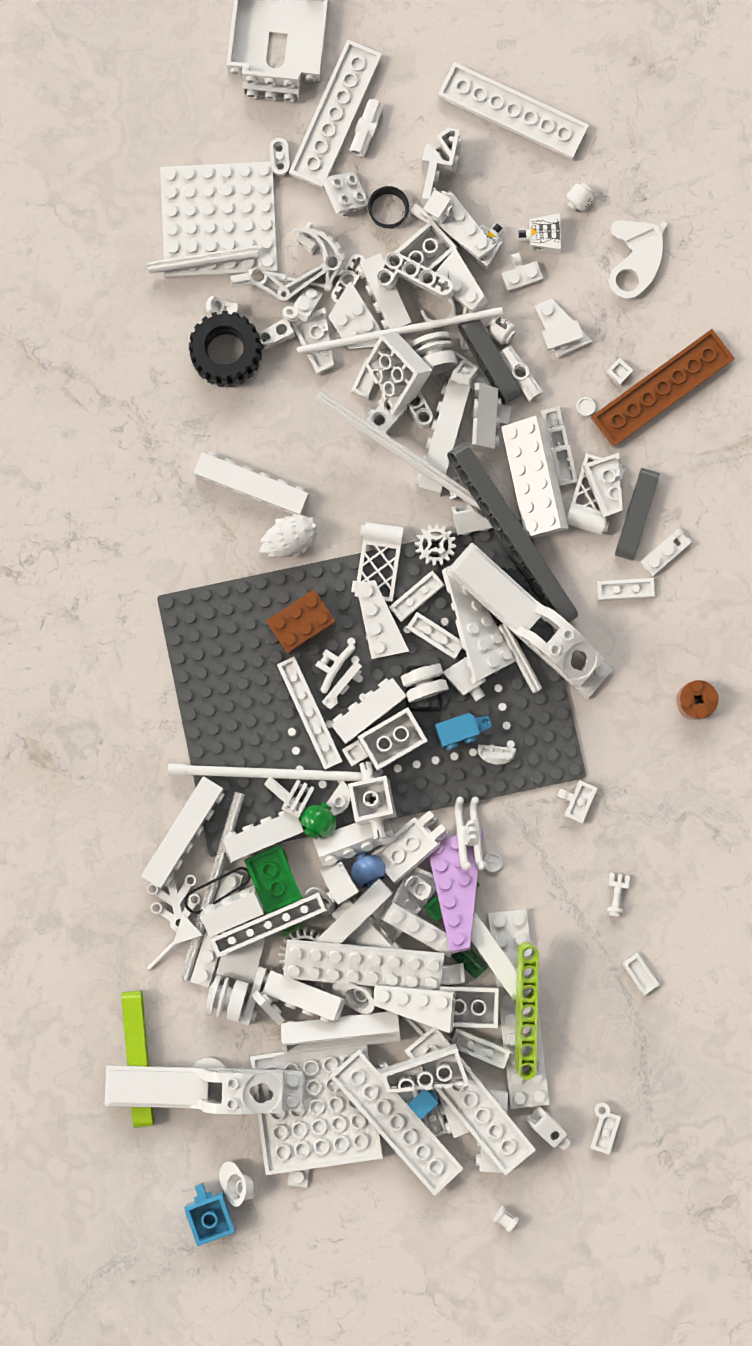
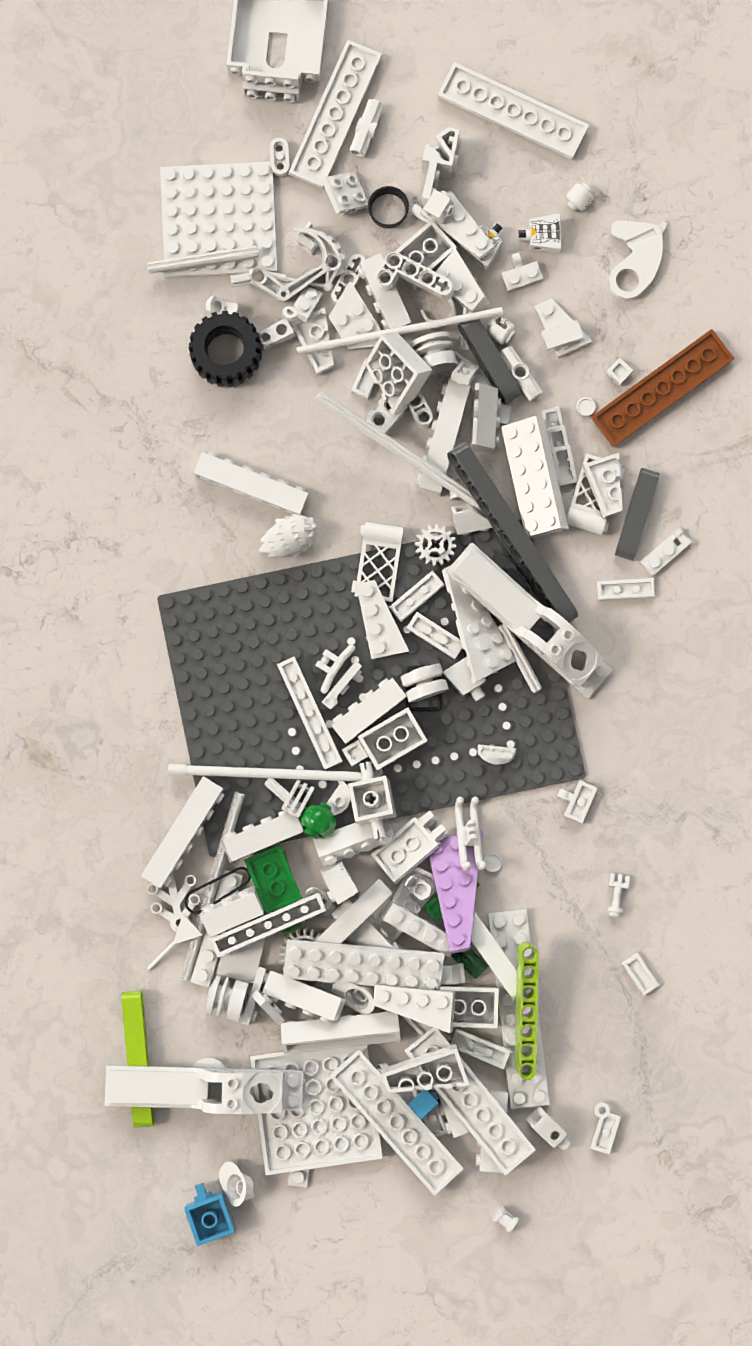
(301, 622): dark orange brick -> none
(367, 870): medium blue plant -> none
(461, 729): dark azure hinge -> none
(708, 699): dark orange brick -> none

